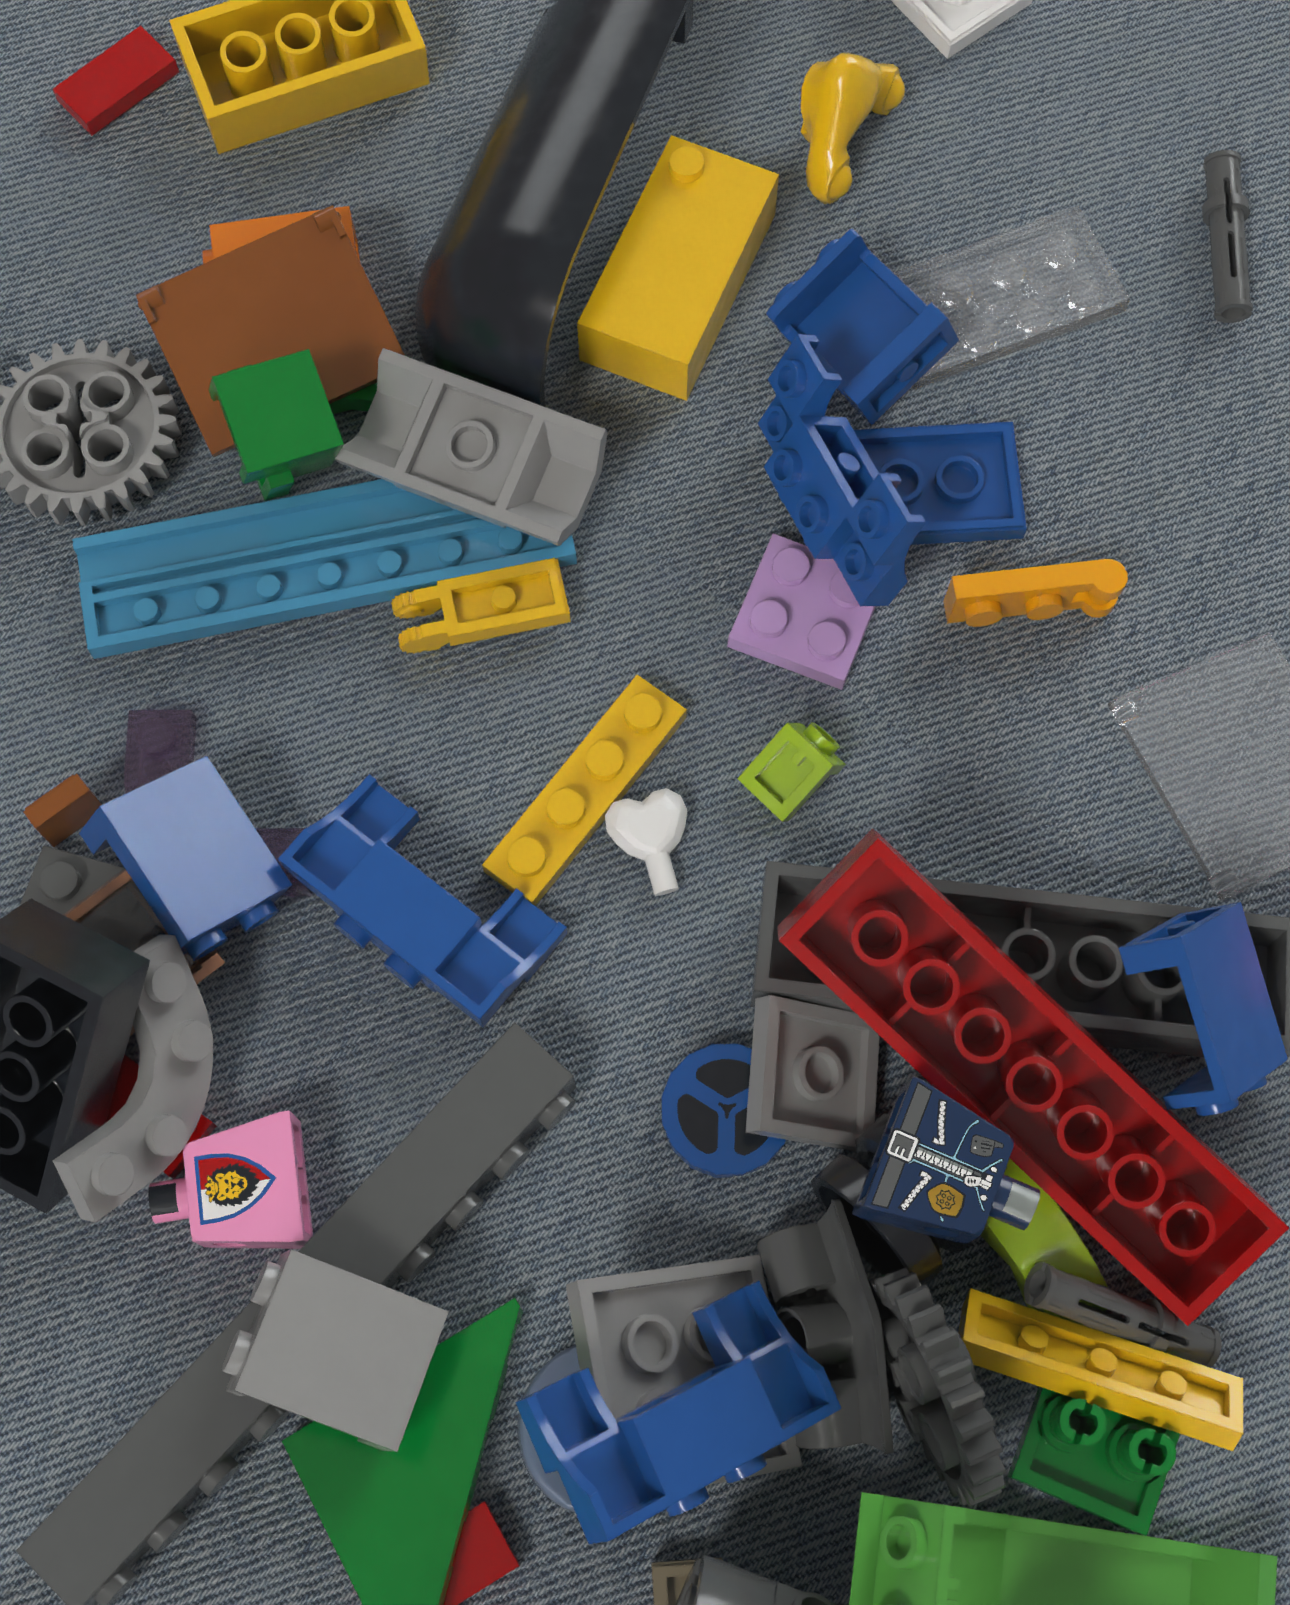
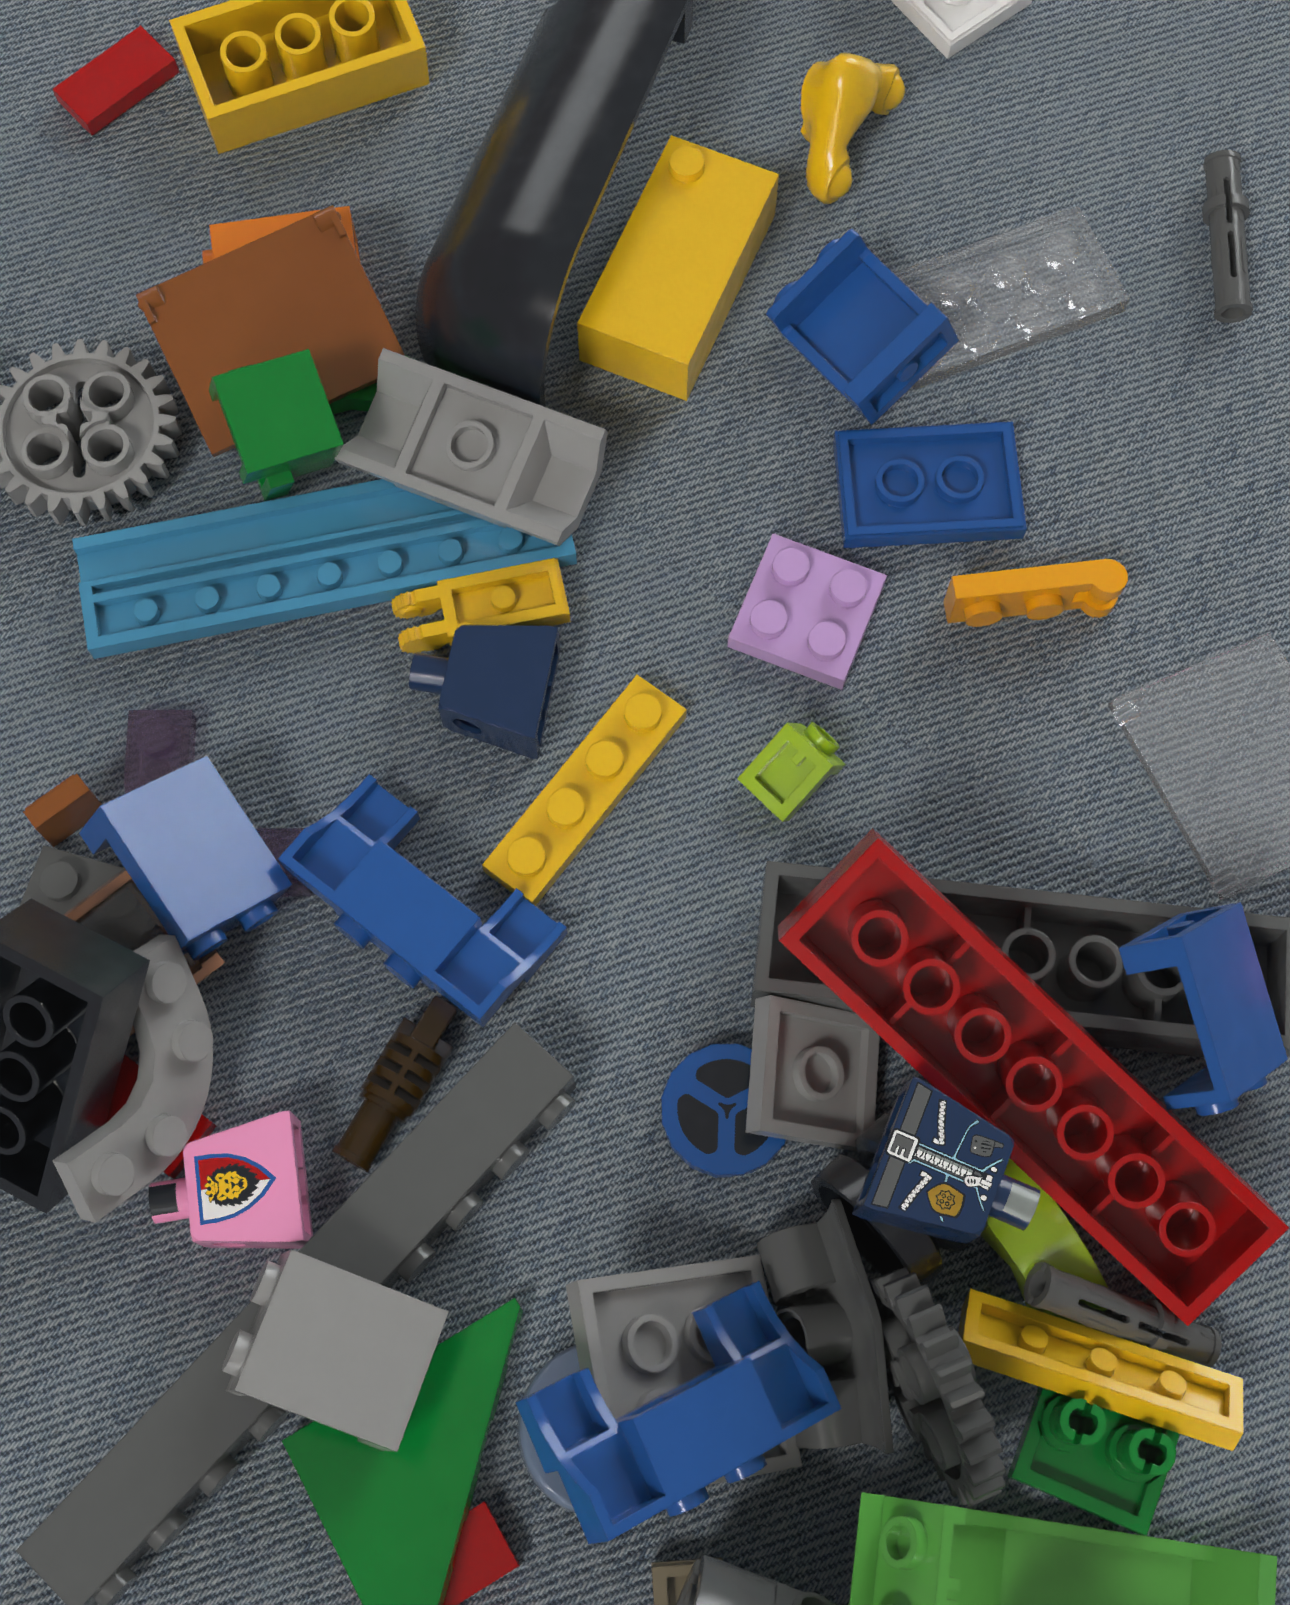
(397, 1083): none -> dark brown hinge
(494, 683): none -> dark blue torso
(650, 833): white rock -> none
(831, 483): blue bracket -> none

